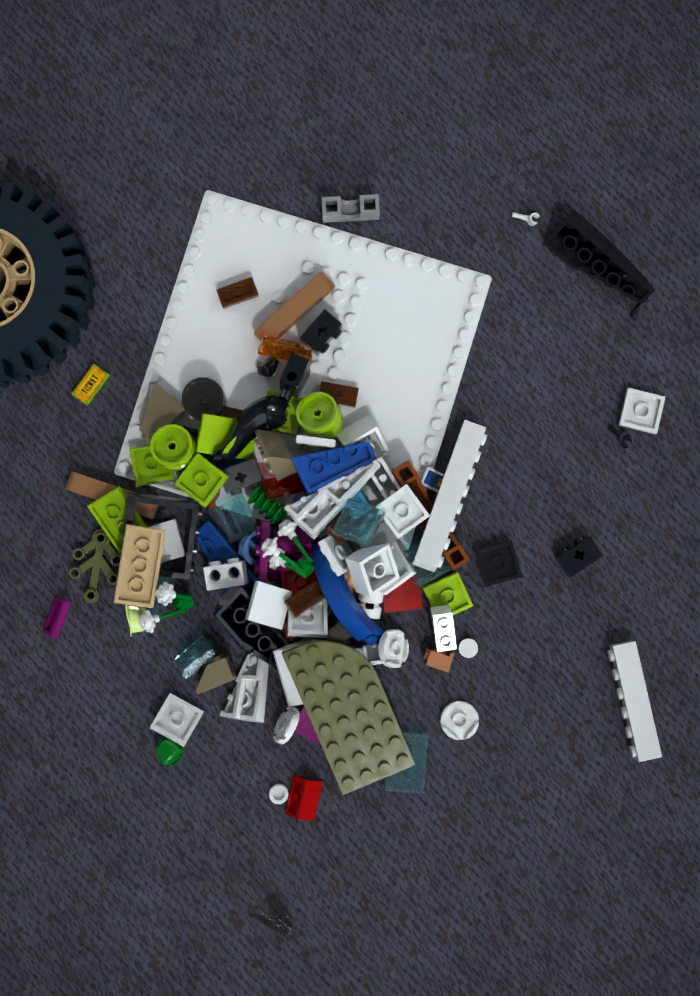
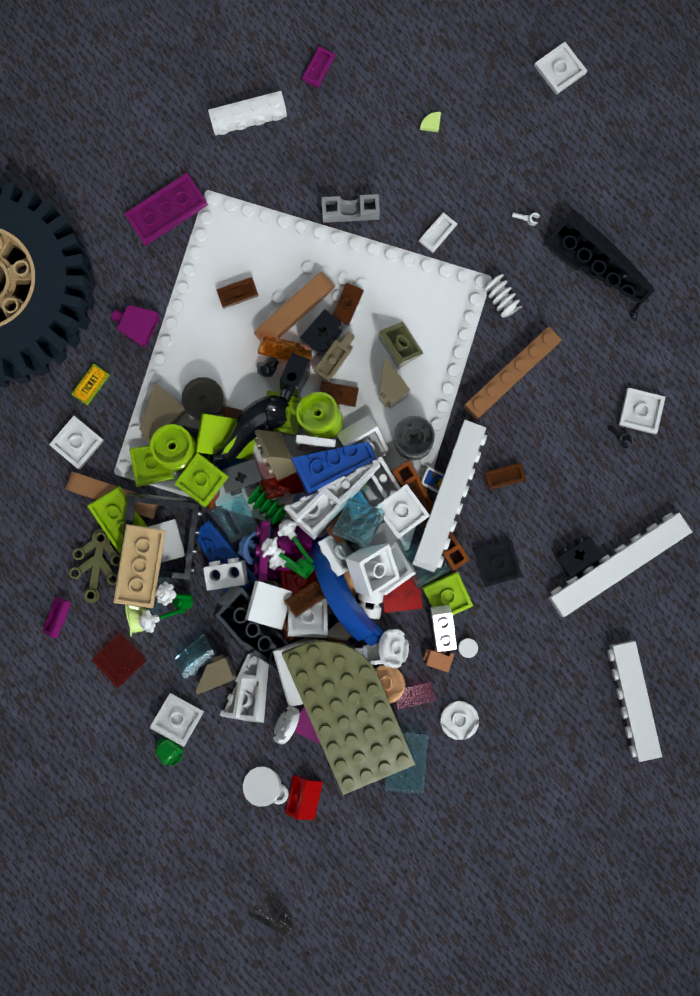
(76, 442): none -> white plate
(119, 660): none -> clear red plate
(136, 323): none -> magenta torso
(166, 209): none -> magenta plate
(248, 113): none -> white brick
(262, 786): none -> white tile
(318, 67): none -> magenta plate
(335, 357): none -> dark tan hinge
(348, 303): none -> reddish brown plate
(392, 386): none -> dark tan slope
(392, 682): none -> light nougat tile
(400, 344): none -> olive slope
(413, 427): none -> dark grey wheel
(416, 695): none -> clear pink plate
(431, 122): none -> yellowish green tile
(438, 232): none -> white tile
(502, 296): none -> white piece
(505, 476): none -> reddish brown plate
(512, 373): none -> medium nougat arch
(560, 68): none -> white plate
(620, 564): none -> white brick

